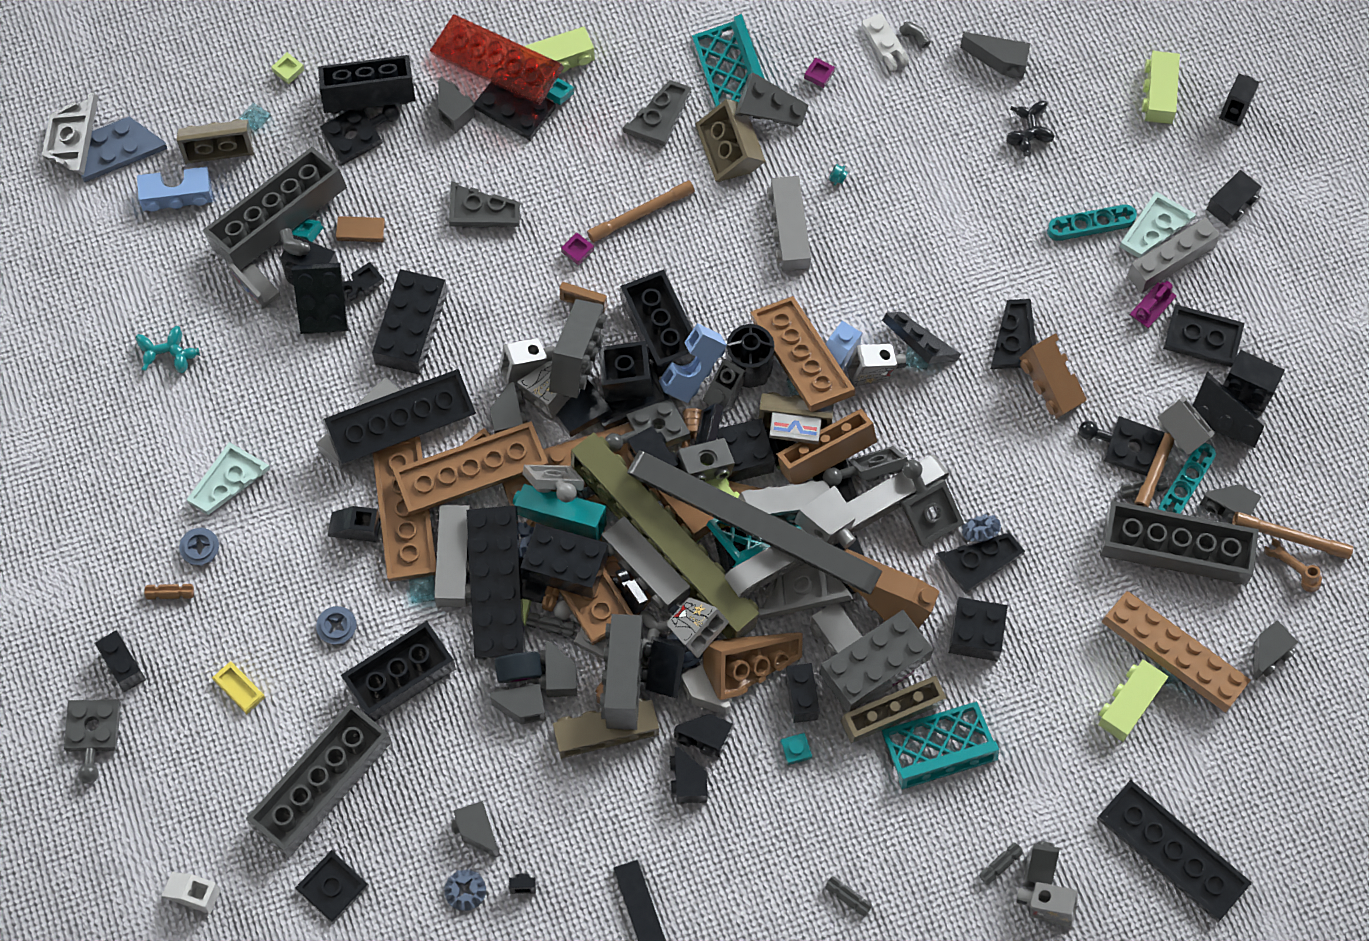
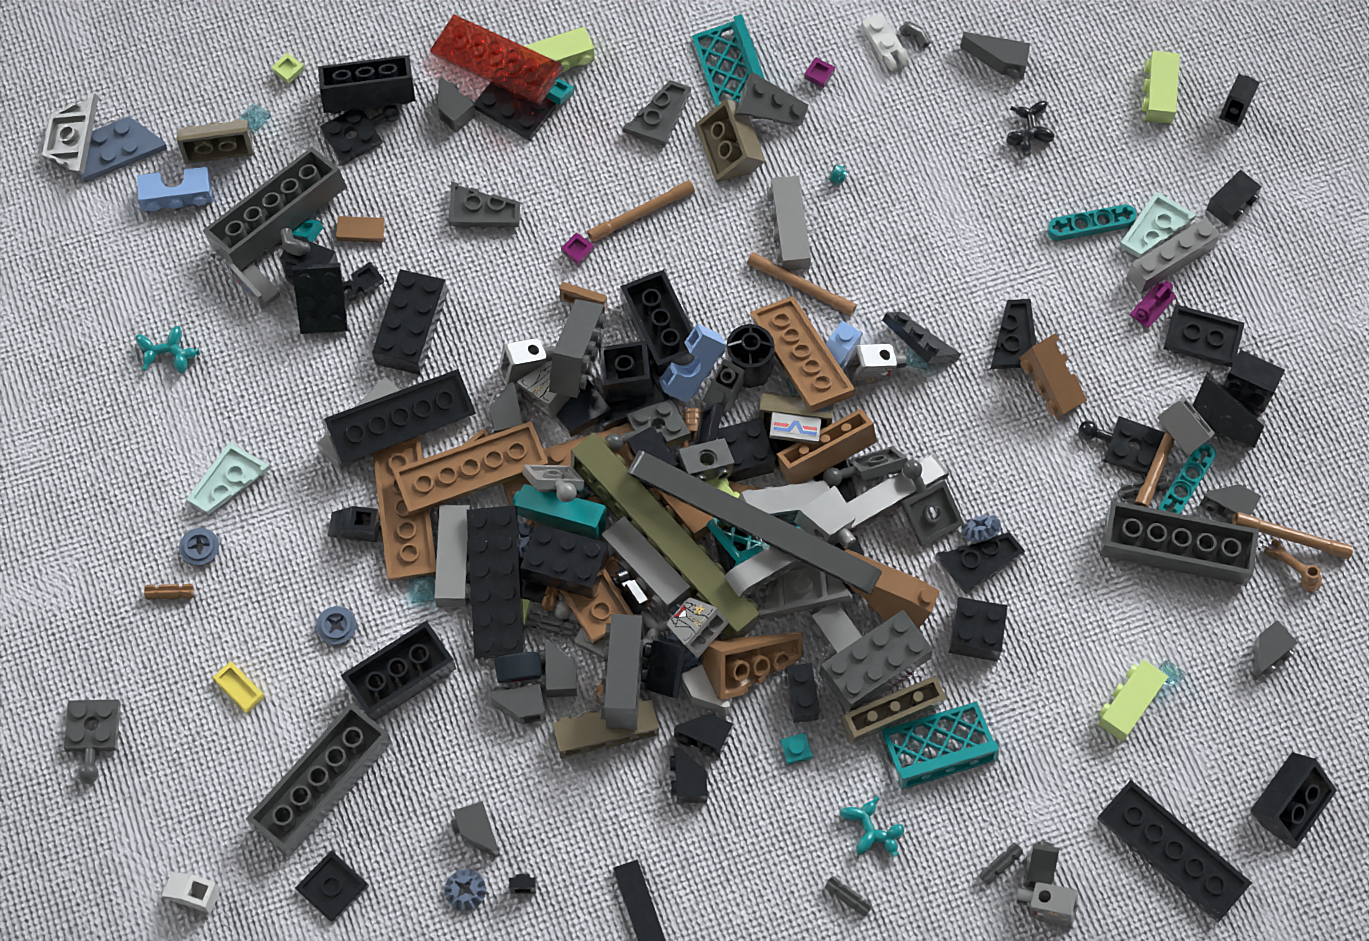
(120, 661): black brick -> none
(835, 301): none -> medium nougat piece
(864, 844): none -> teal piece
(1176, 651): medium nougat plate -> none
(1294, 799): none -> black slope

